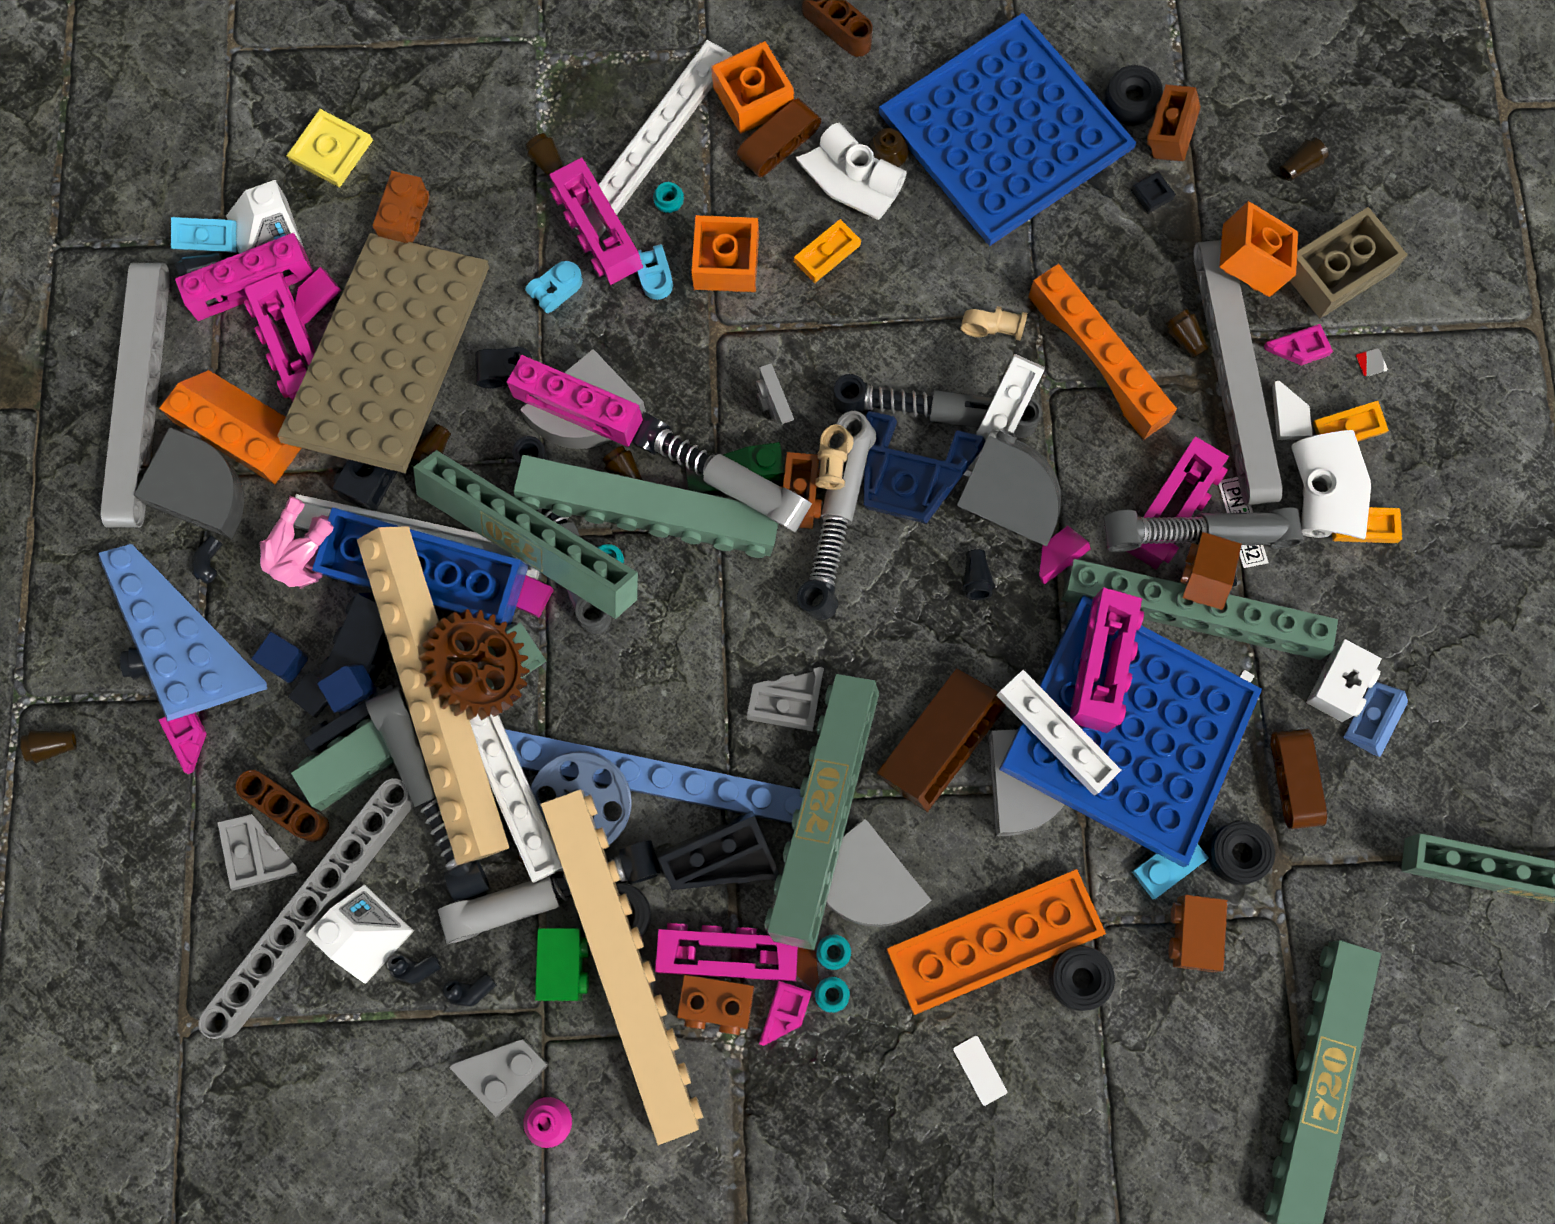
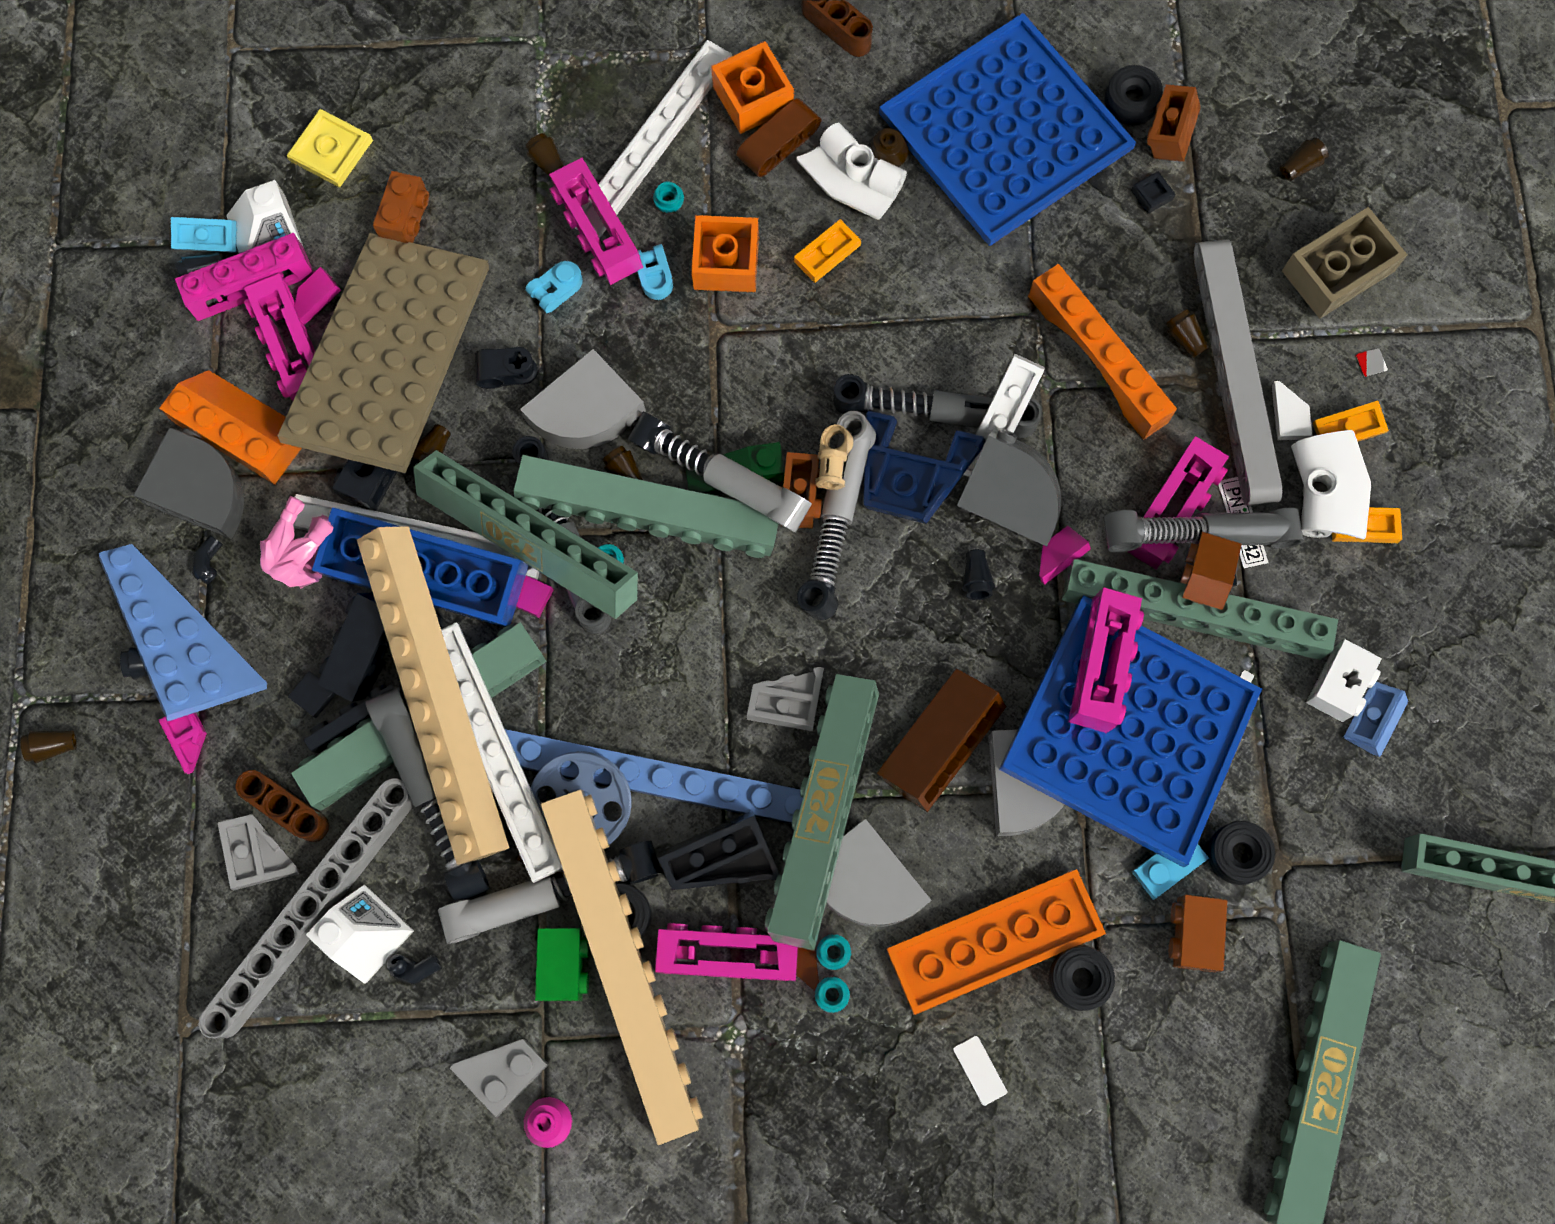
(135, 394): light grey beam -> none
(280, 657): dark blue piece -> none
(347, 687): dark blue piece -> none
(468, 994): black arm -> none
(475, 636): reddish brown gear -> none
(575, 400): dark pink brick -> none
(716, 1003): dark orange brick -> none
(772, 396): light grey wing -> none
(785, 1012): dark pink tile -> none
(981, 323): tan connector -> none
(1058, 732): white plate -> none
(1259, 249): orange brick -> none
(1298, 779): reddish brown beam -> none
(1301, 346): dark pink tile -> none

